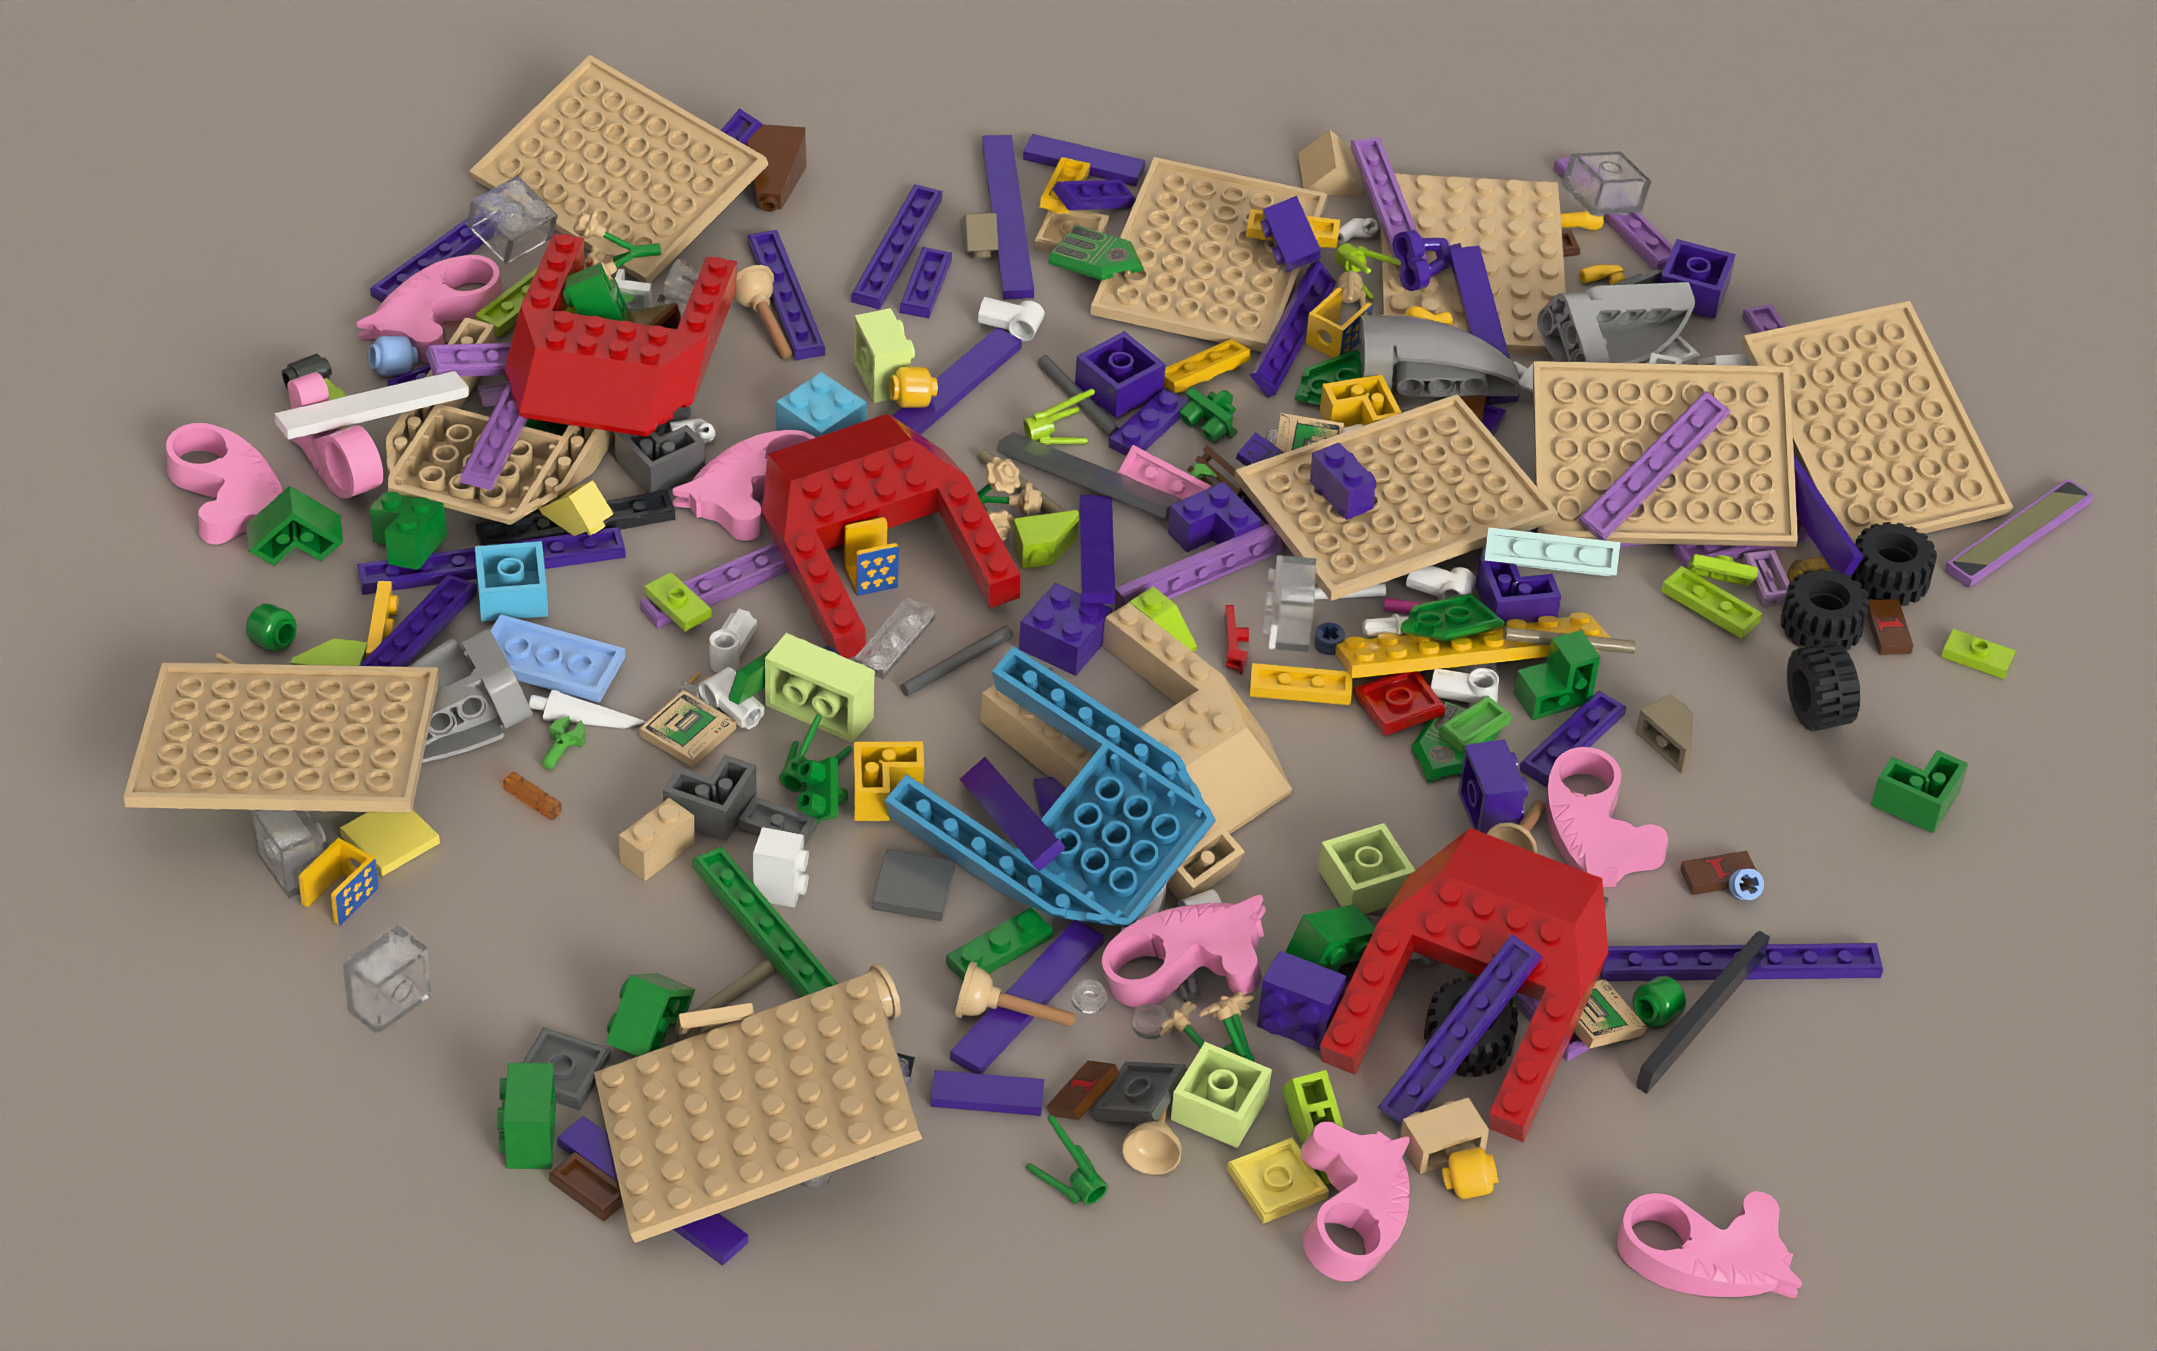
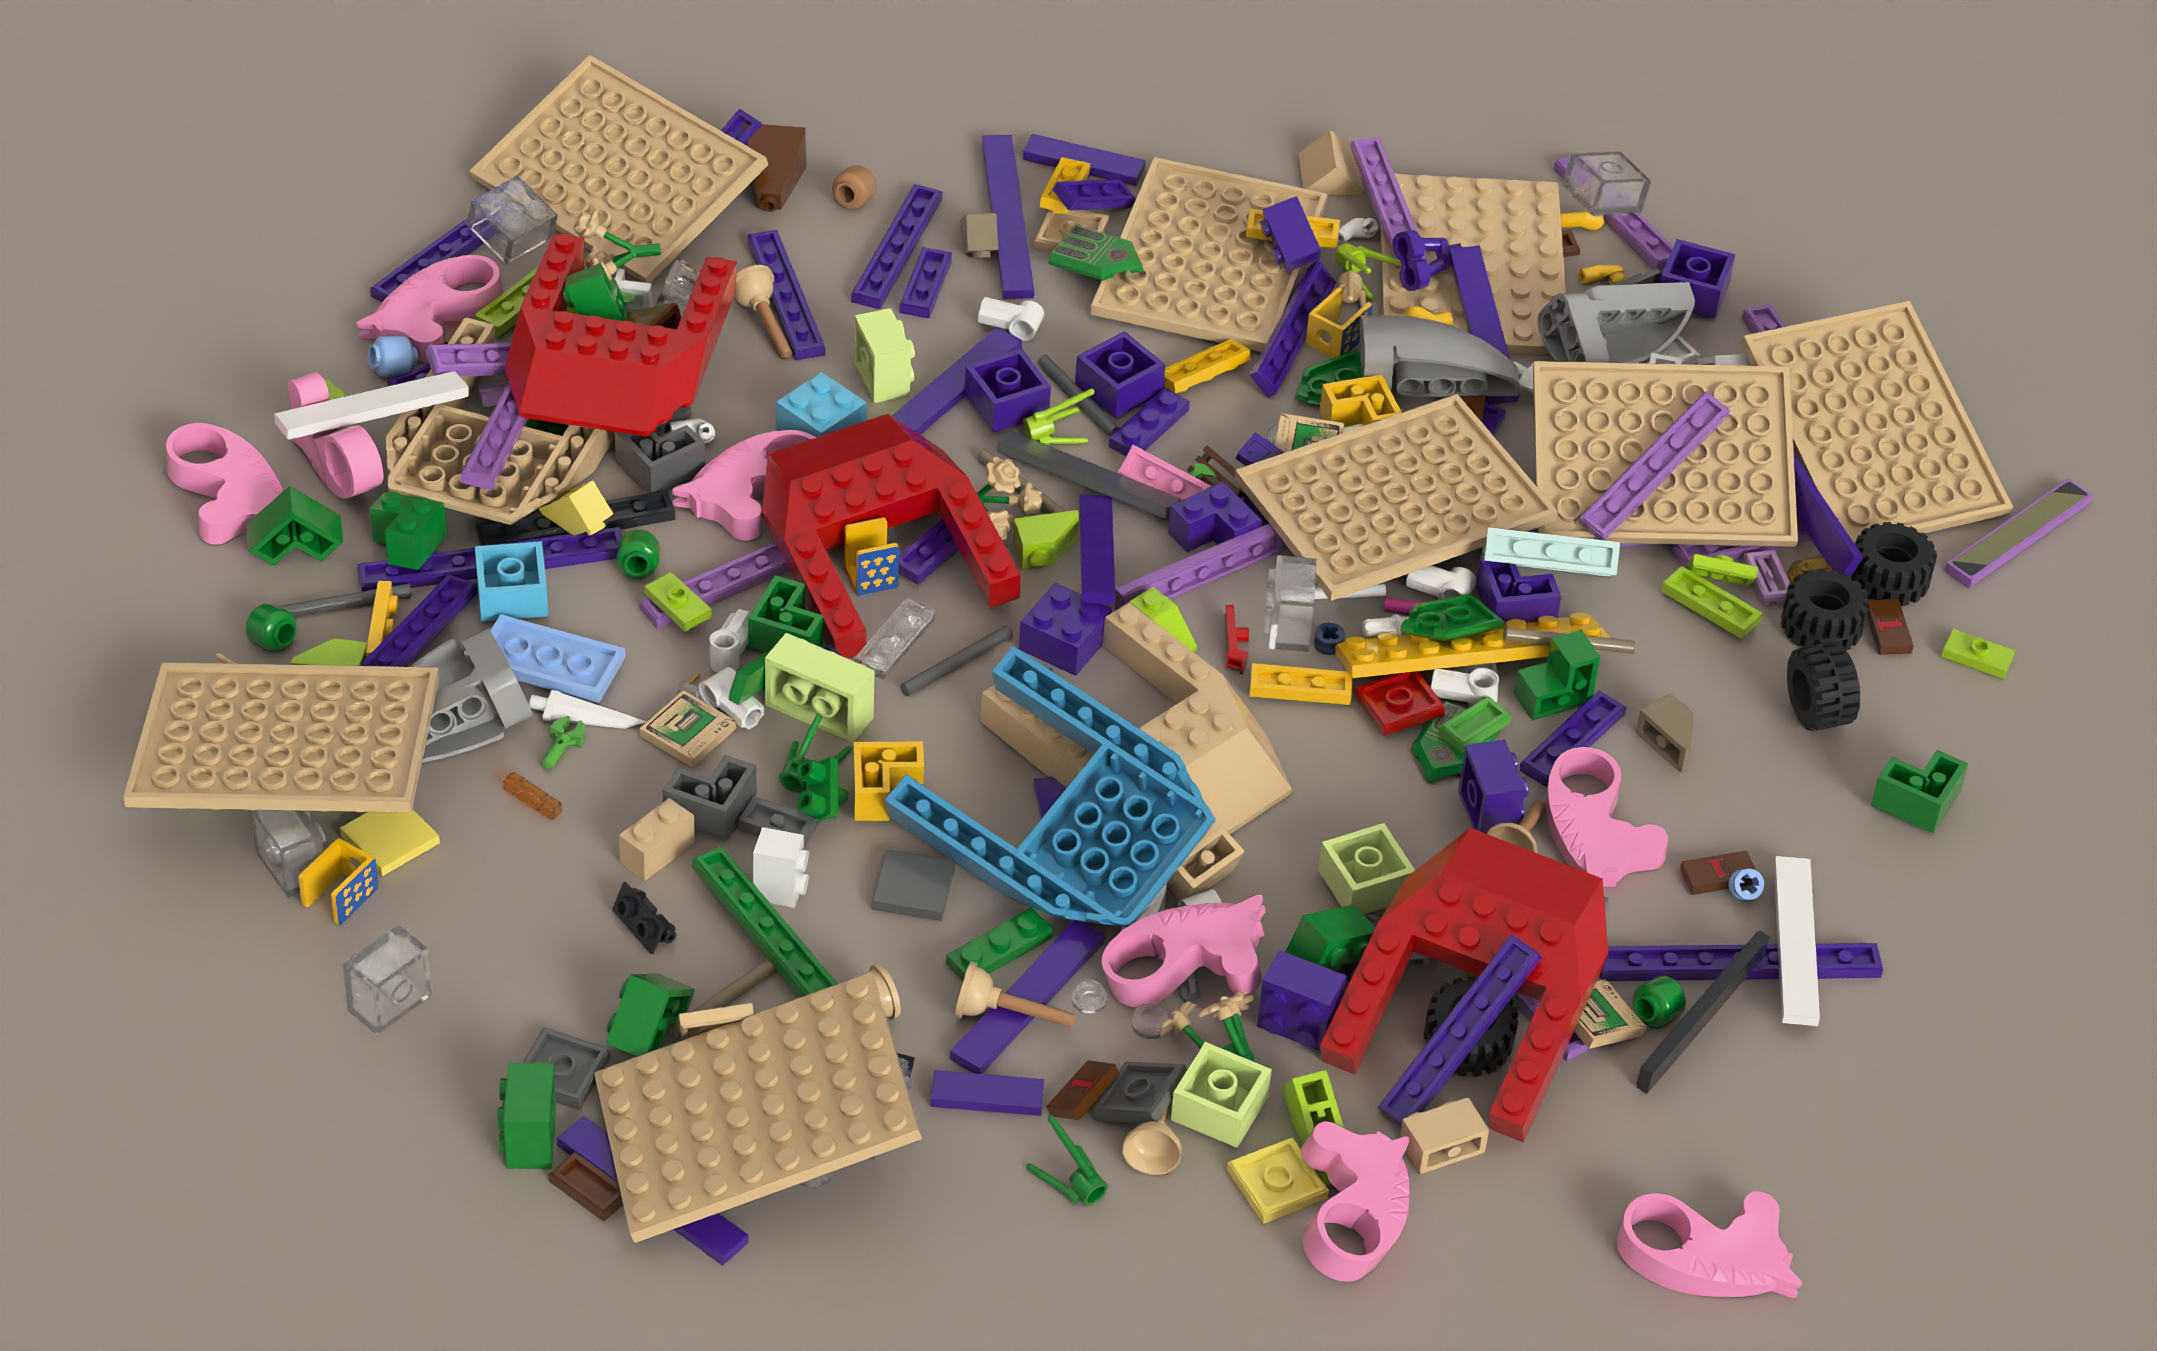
(305, 366): pearl dark grey brick -> none
(342, 601): none -> dark grey bar
(638, 554): none -> green head
(641, 919): none -> black hinge
(781, 612): none -> green brick
(853, 187): none -> medium nougat head
(912, 387): yellow head -> none
(927, 553): none -> dark purple plate
(1006, 389): none -> dark purple brick
(1012, 814): dark purple tile -> none
(1214, 409): green hips -> none
(1342, 480): dark purple brick -> none
(1470, 1173): yellow head -> none
(1796, 941): none -> white tile

